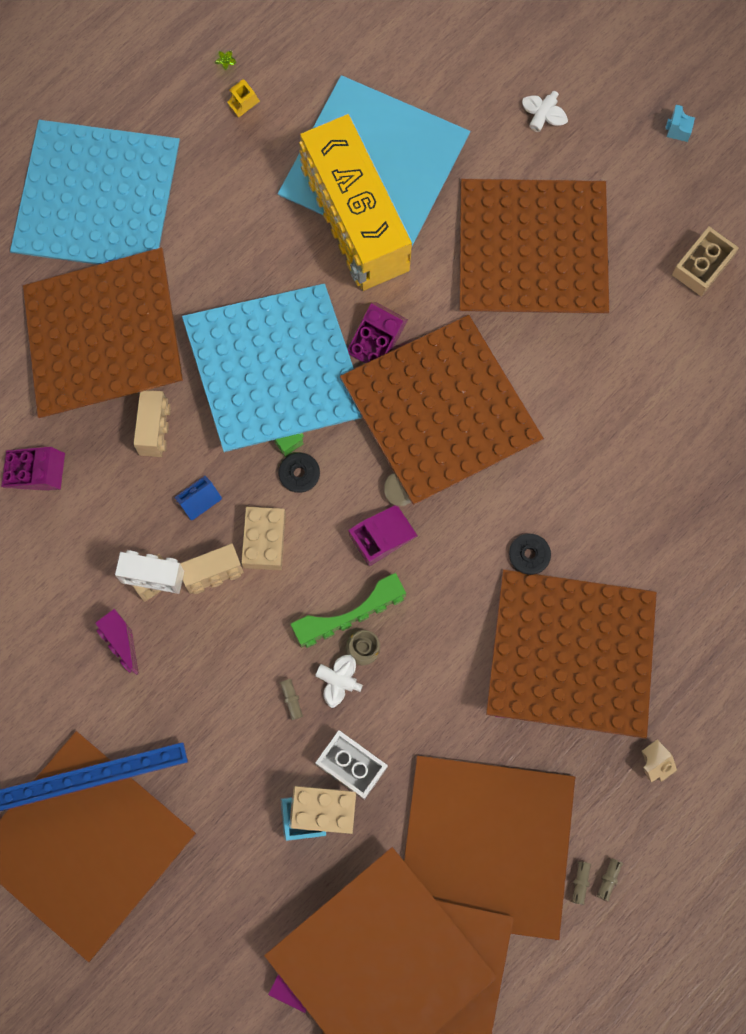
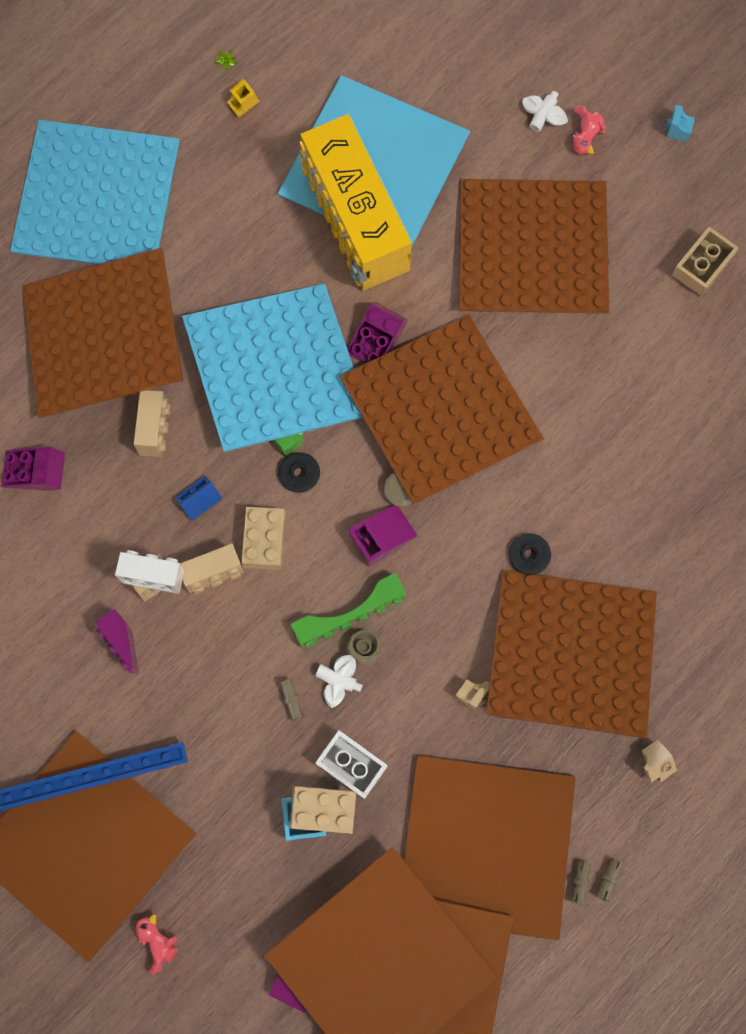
(160, 946): none -> coral animal
(473, 694): none -> tan brick
(590, 126): none -> coral animal

